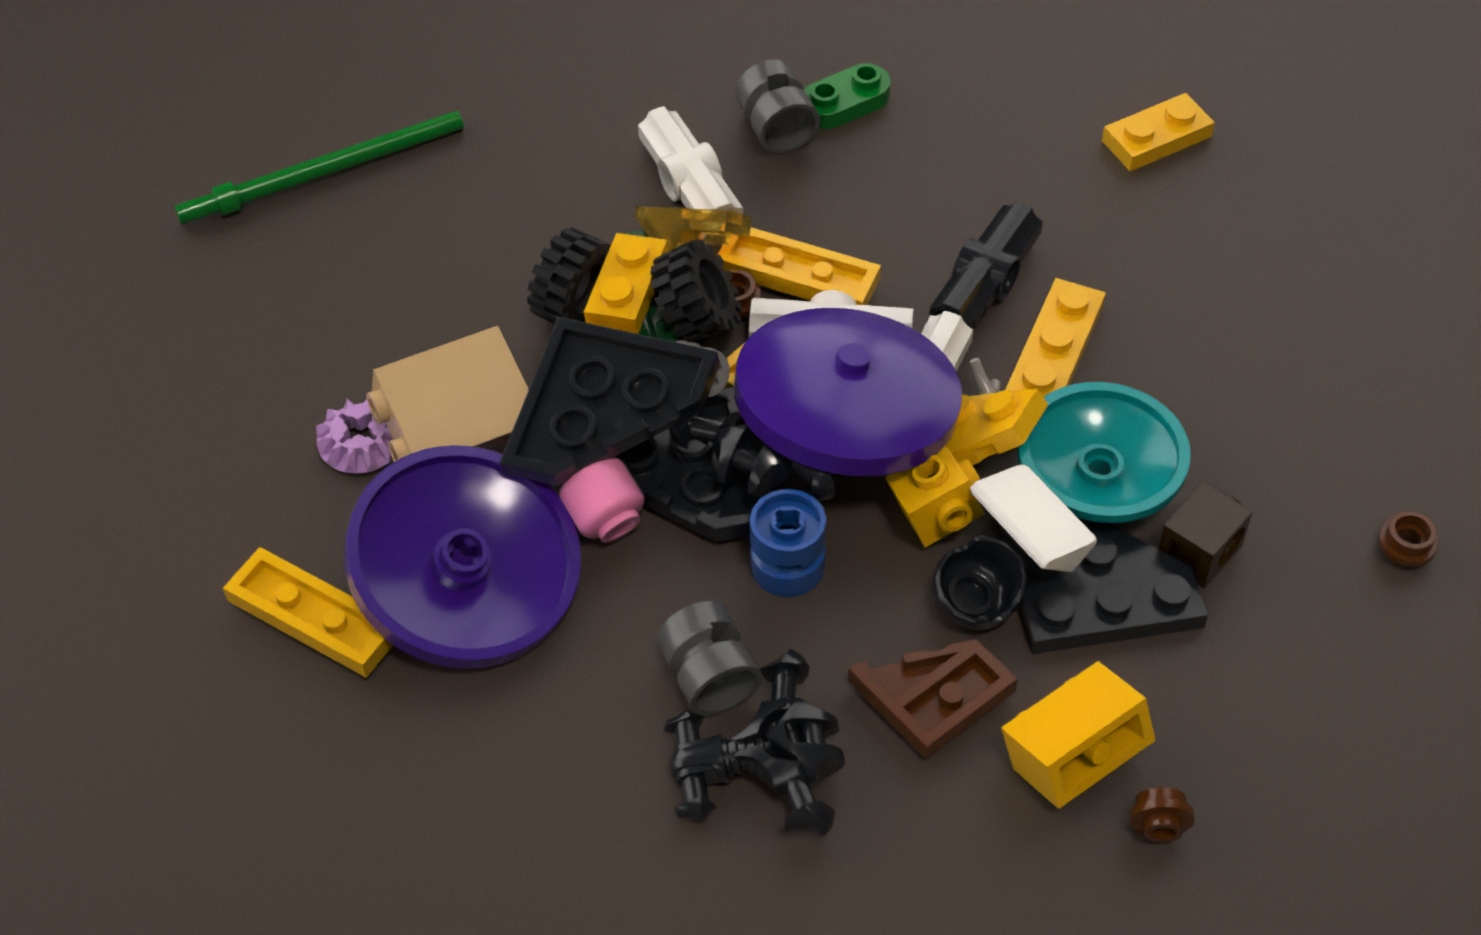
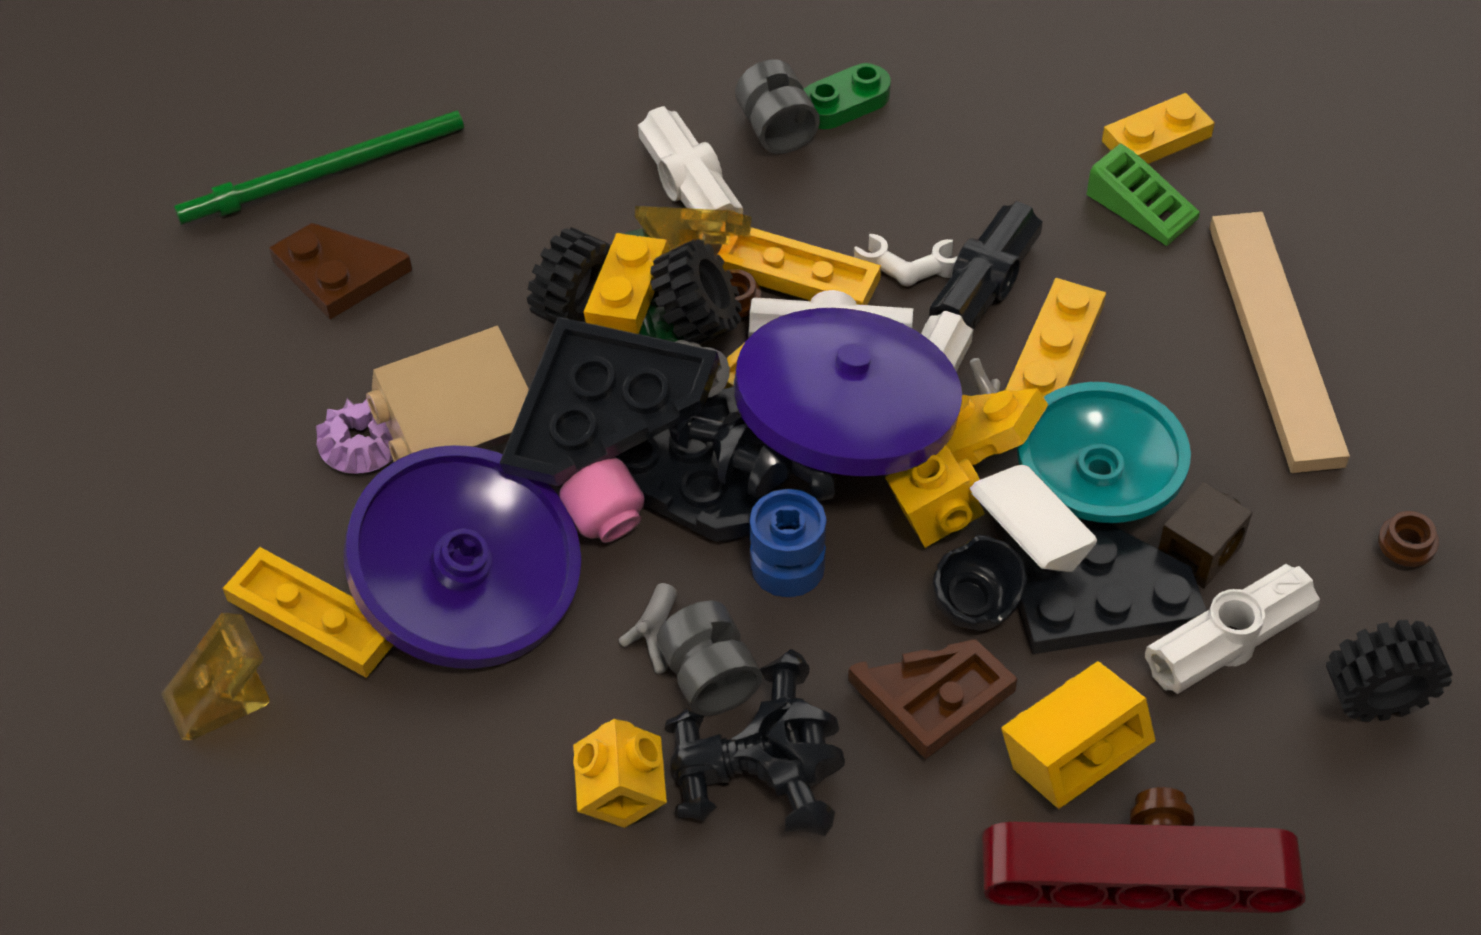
(217, 680): none -> clear yellow slope
(337, 267): none -> reddish brown wing
(619, 773): none -> yellow brick
(651, 622): none -> light grey bar
(909, 272): none -> white arm
(1123, 170): none -> bright green slope
(1142, 867): none -> dark red beam
(1208, 643): none -> white piece
(1278, 344): none -> tan tile
(1389, 670): none -> black tyre

